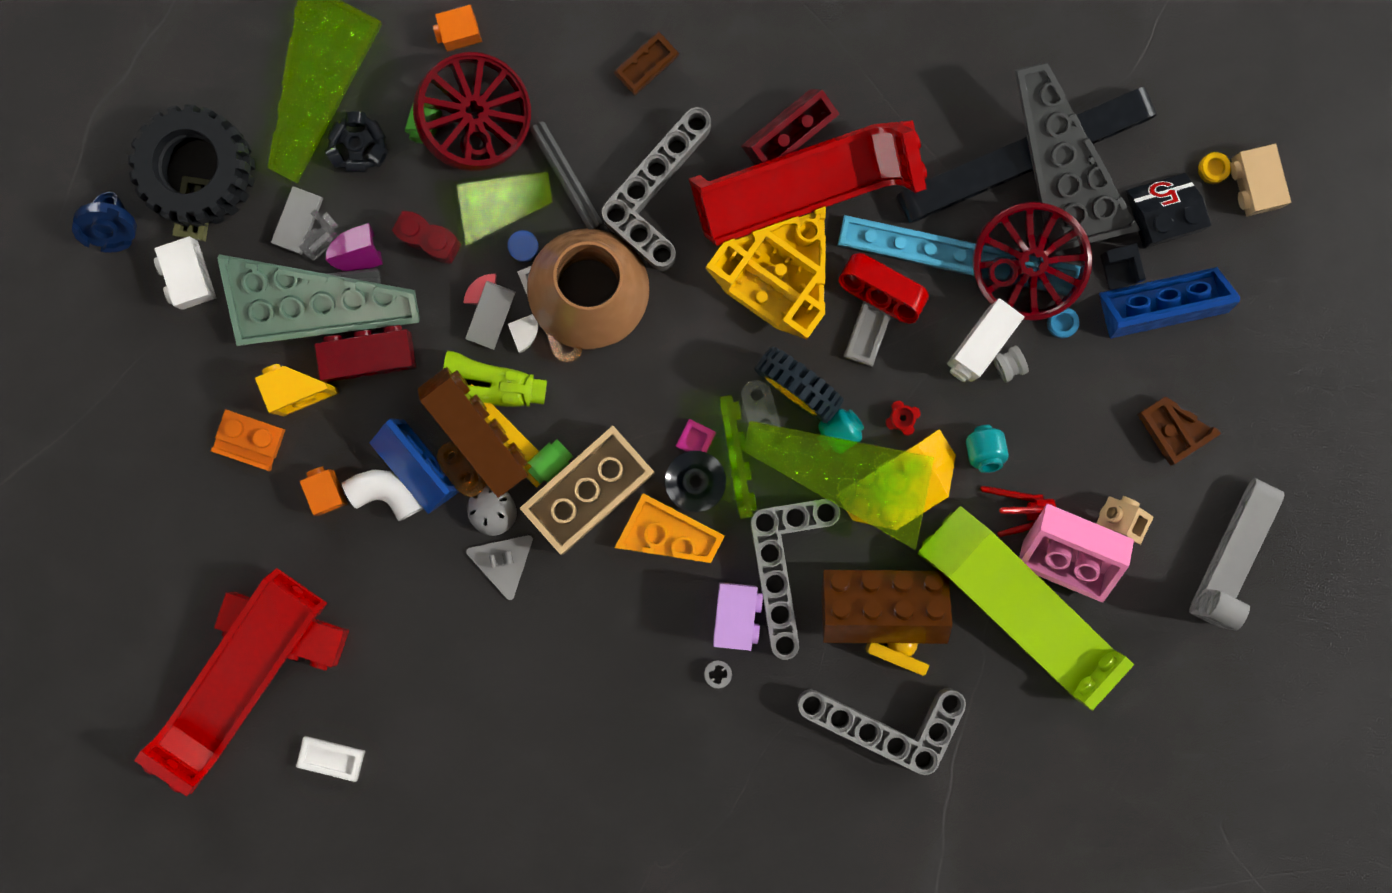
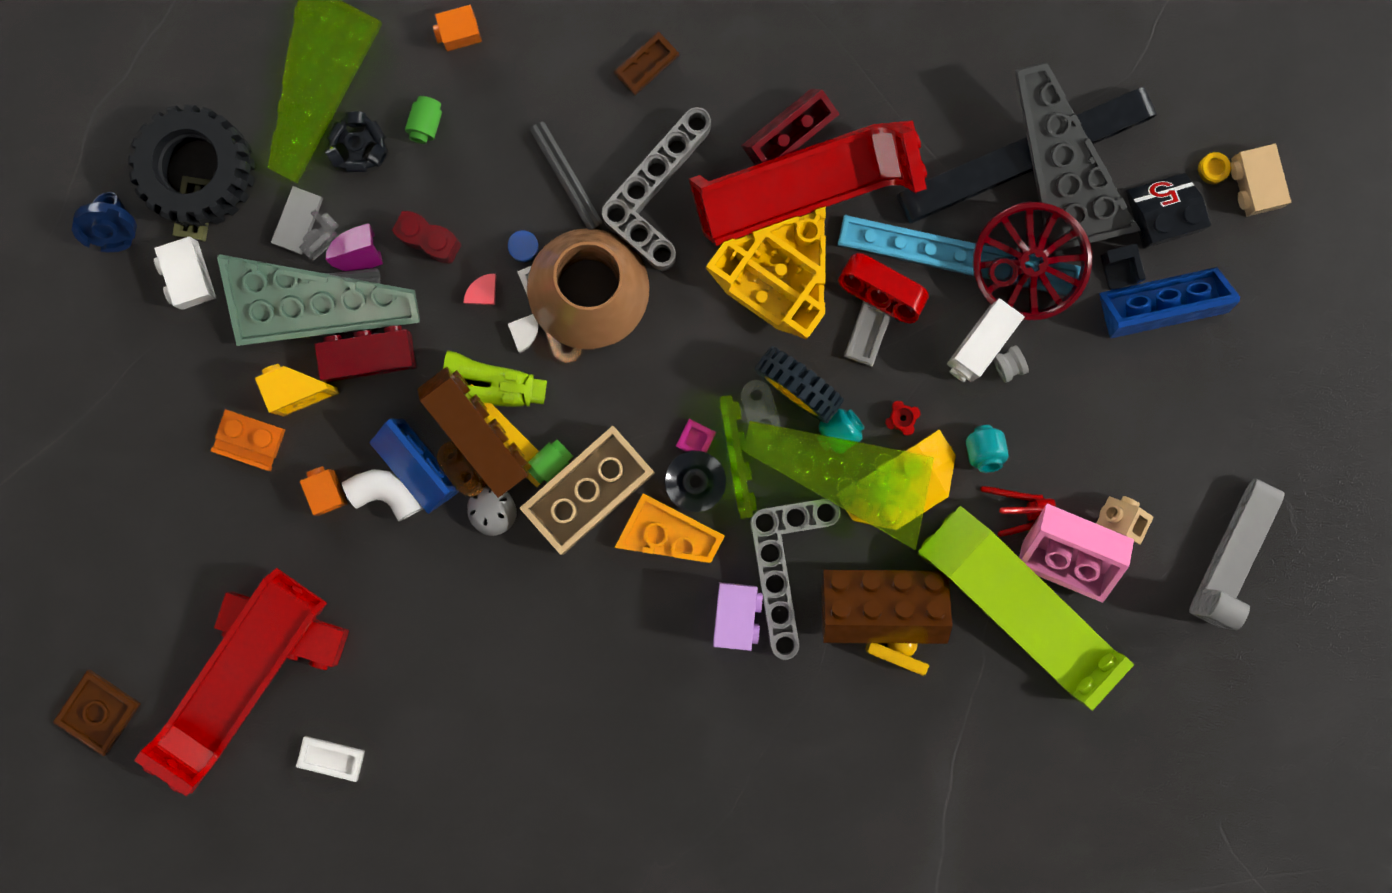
(96, 713): none -> reddish brown tile
(473, 126): dark red piece -> none
(490, 315): light grey tile -> none
(501, 201): clear neon green wing -> none
(503, 562): light grey piece -> none
(724, 681): light grey bush -> none
(884, 733): light grey beam -> none
(1063, 324): dark azure tile -> none
(1175, 429): reddish brown wing -> none

